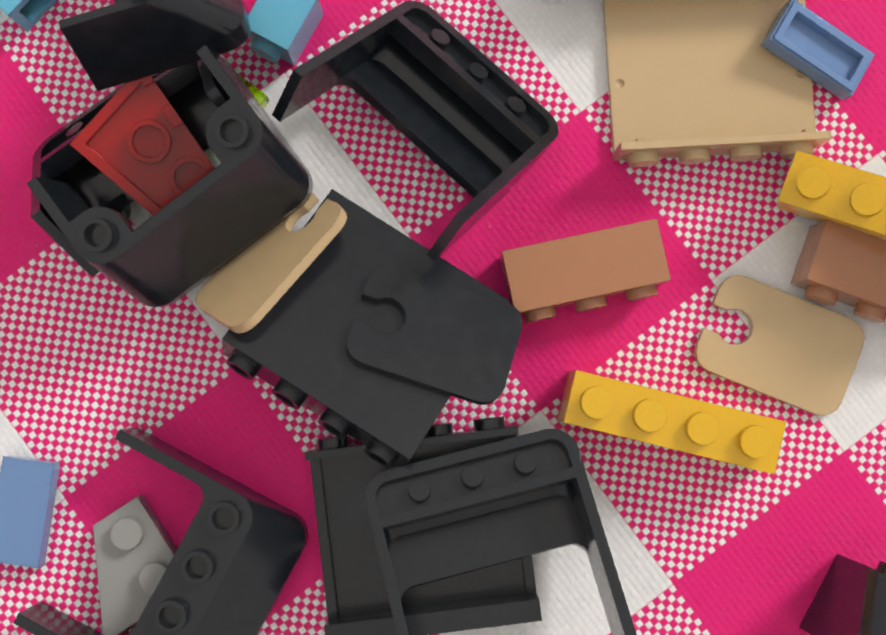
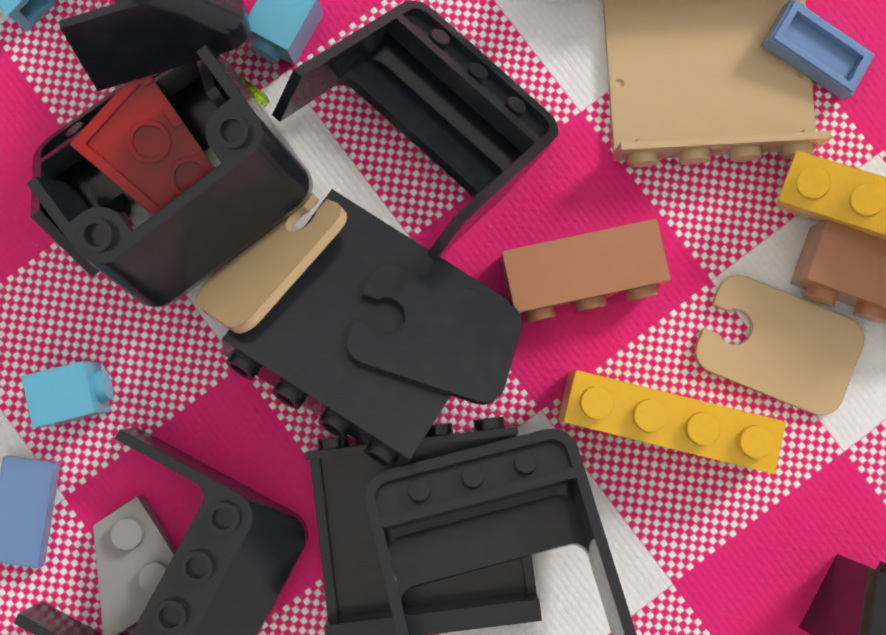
(67, 393): none -> medium azure brick

